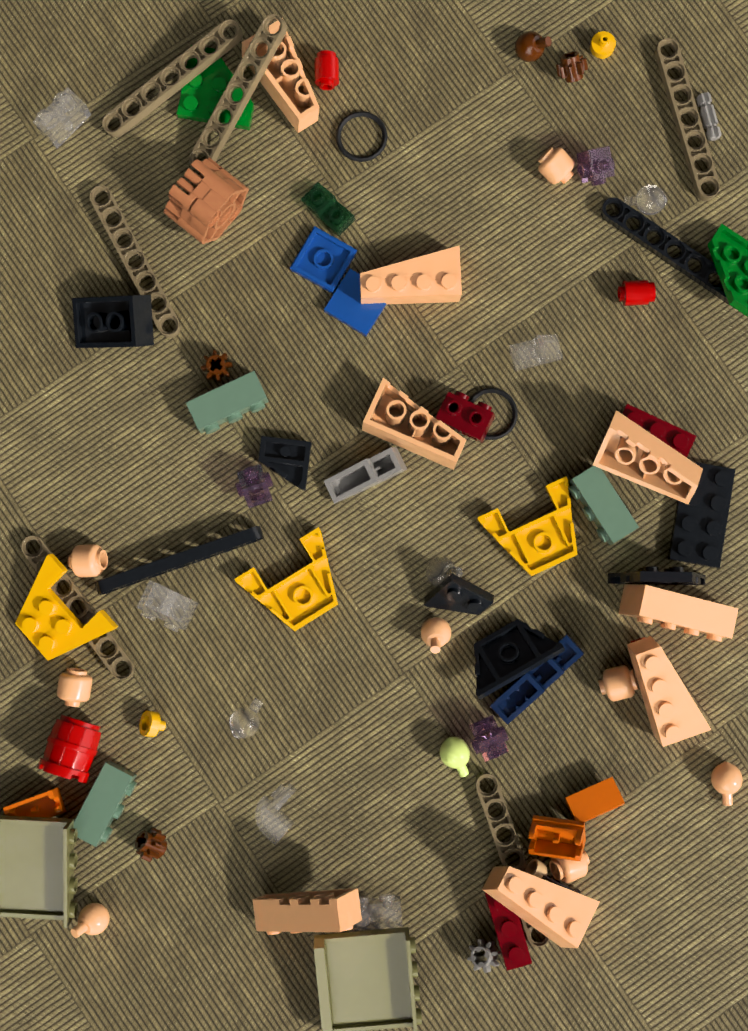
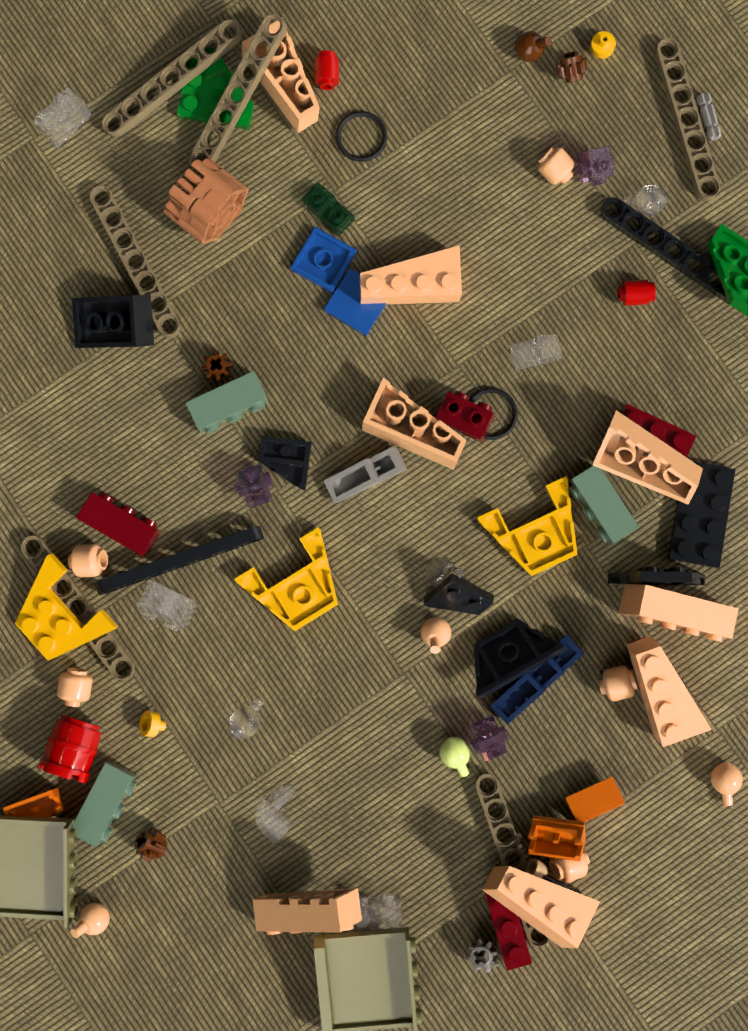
(119, 523): none -> dark red brick

